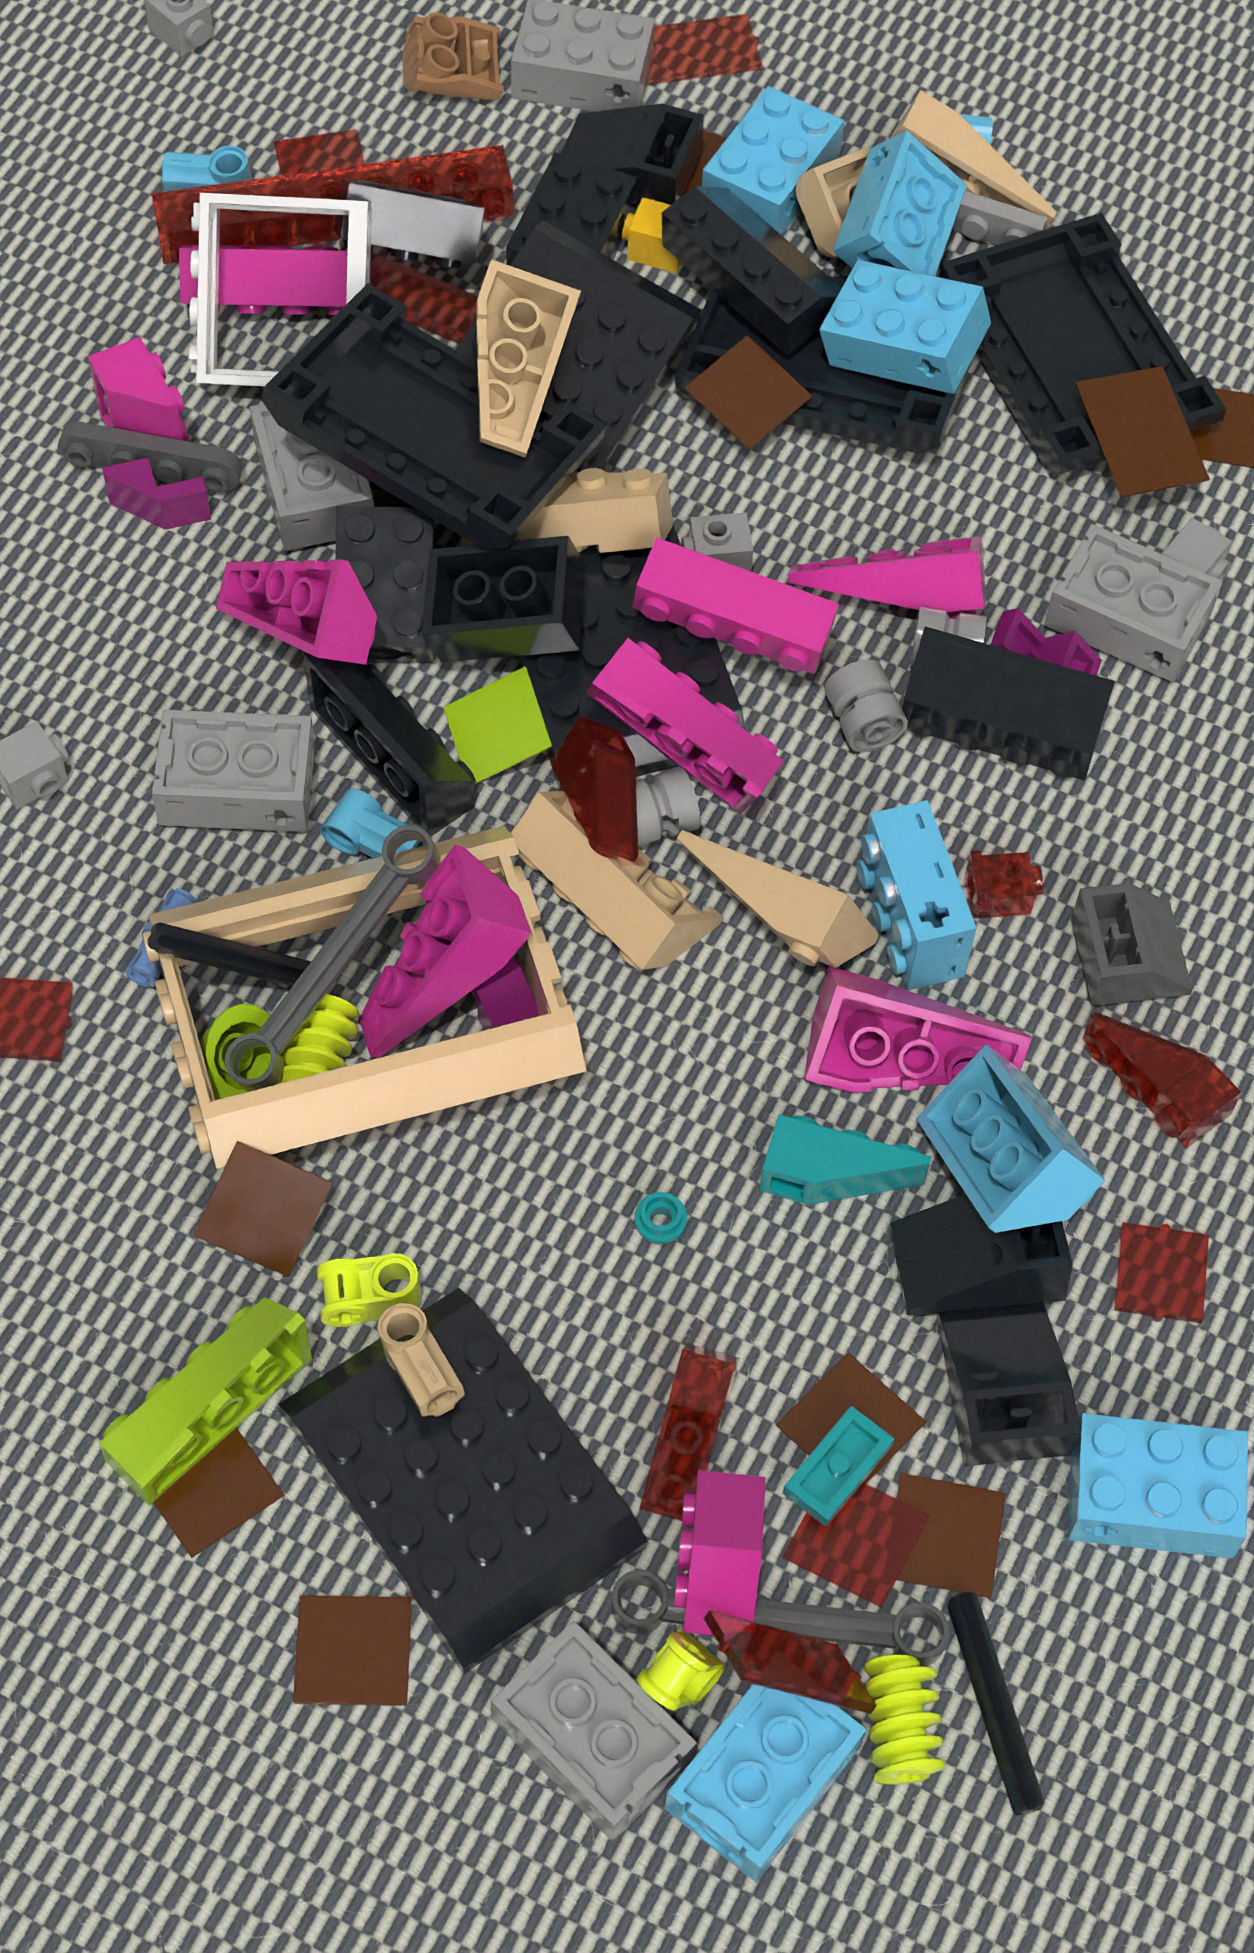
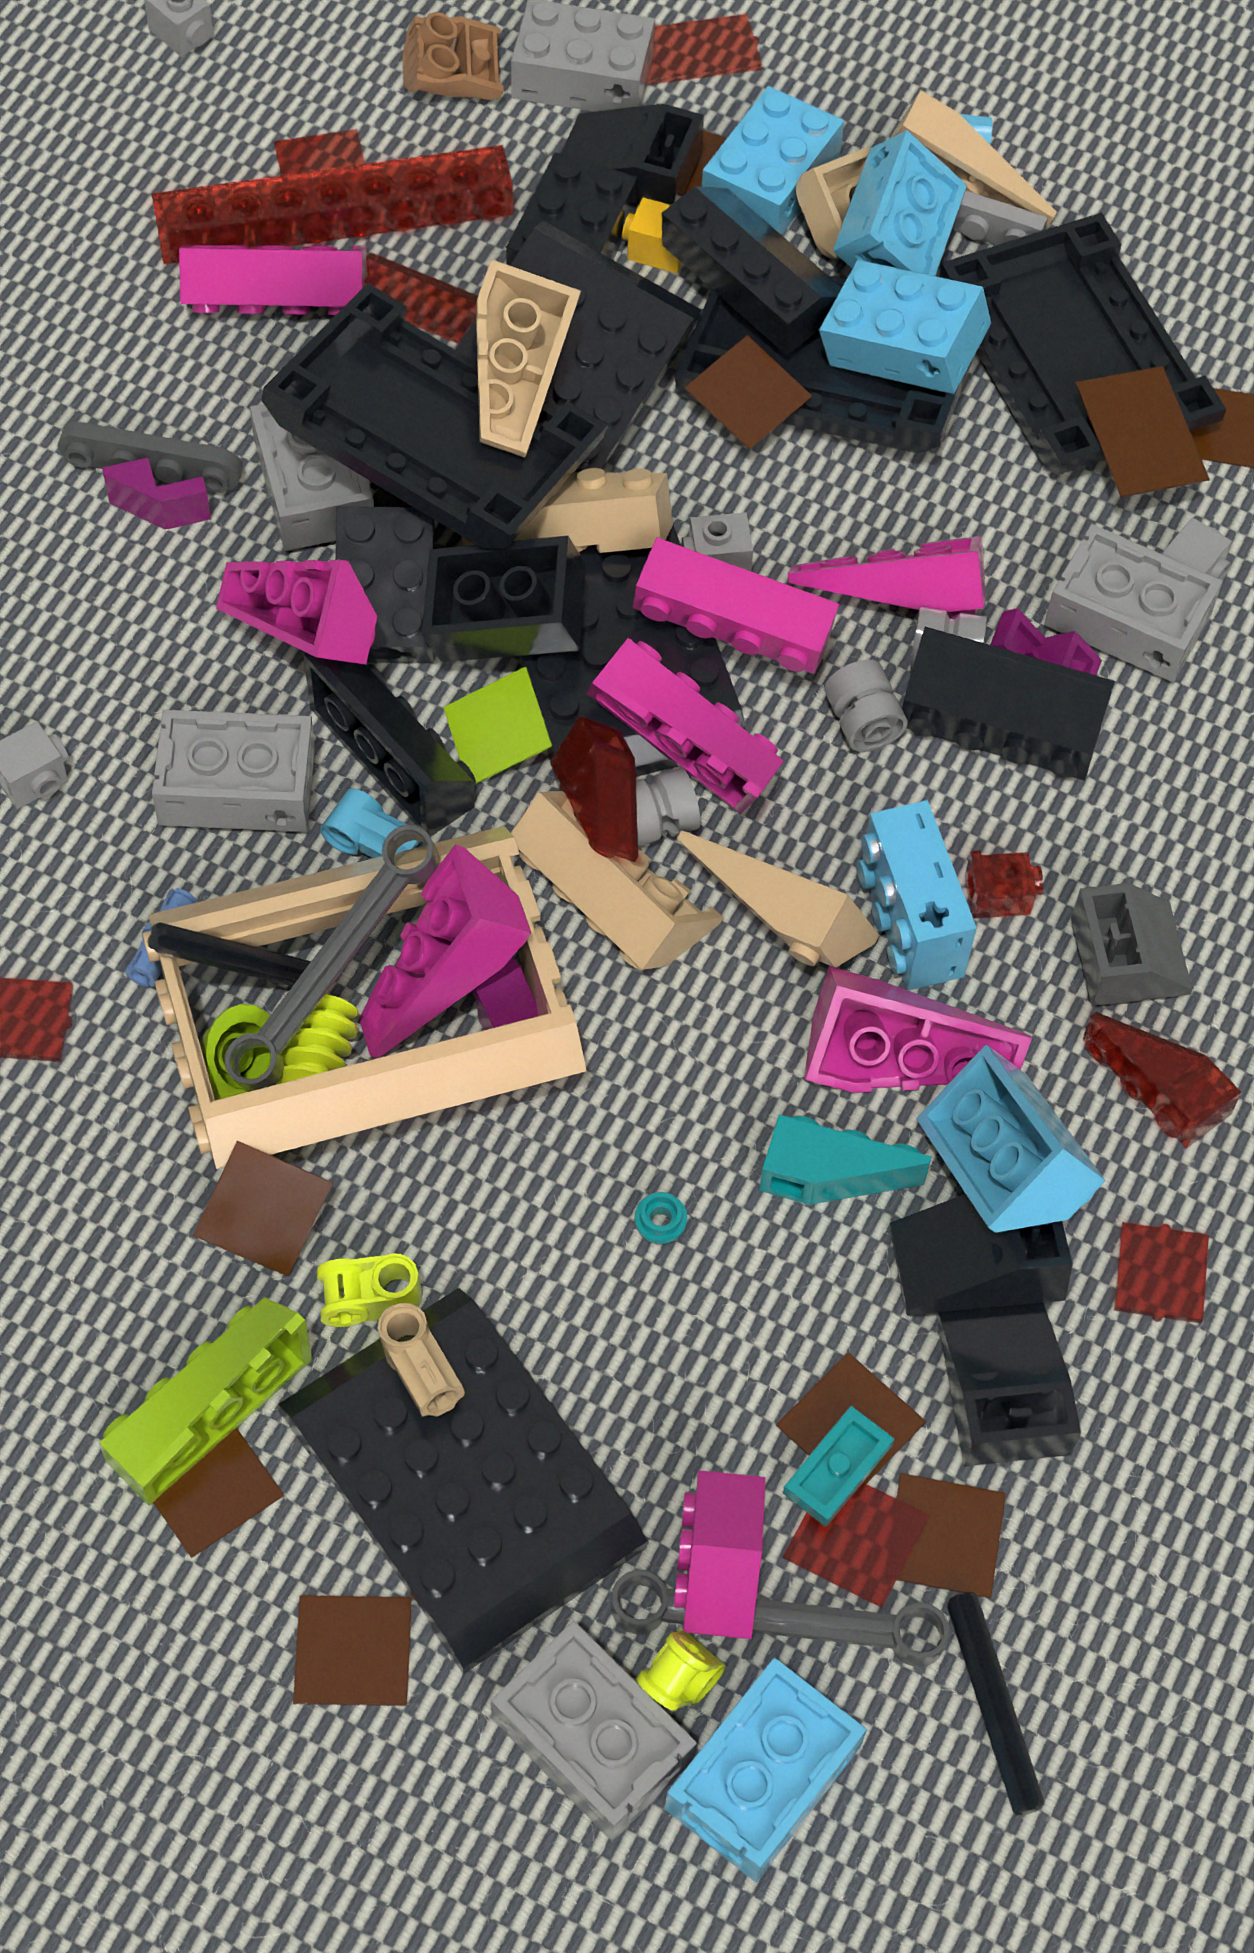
(134, 392): dark pink slope -> none
(198, 170): medium azure piece -> none
(206, 269): white window -> none
(416, 222): brick -> none
(689, 1428): clear red slope -> none
(789, 1662): clear red piece -> none
(902, 1720): neon yellow piece -> none
(1159, 1486): medium azure piece -> none

